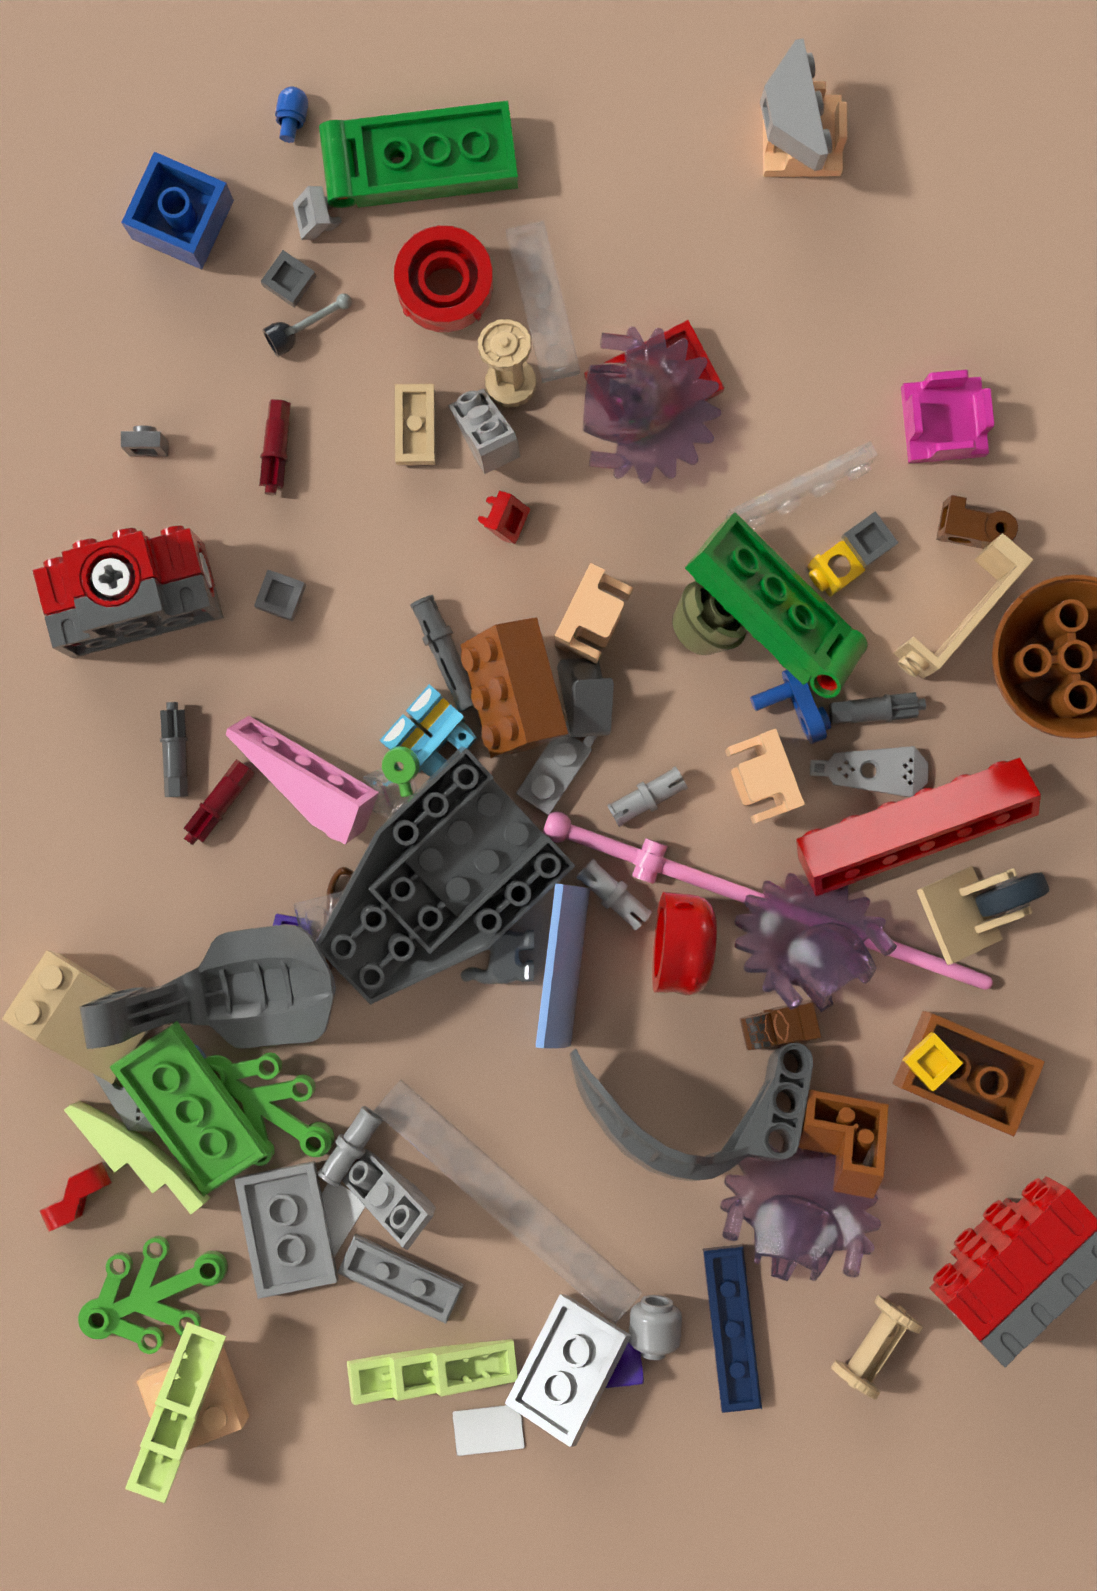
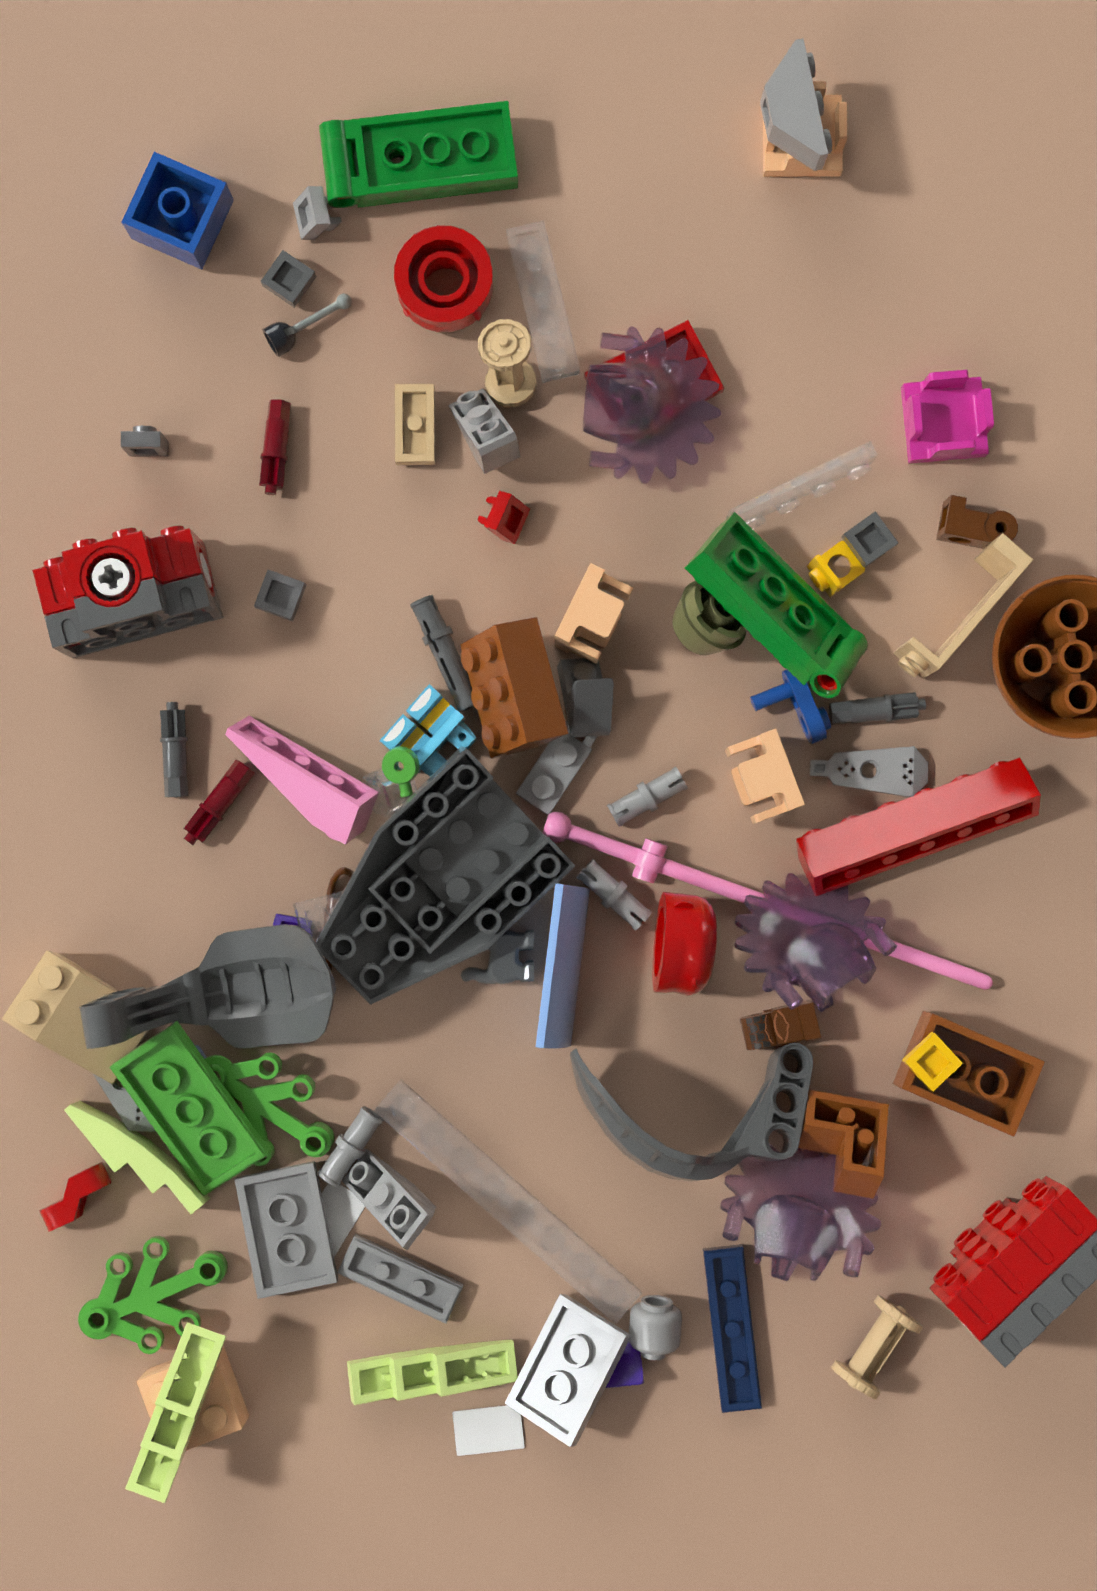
(291, 112): blue cylinder -> none
(963, 914): tan plate -> none

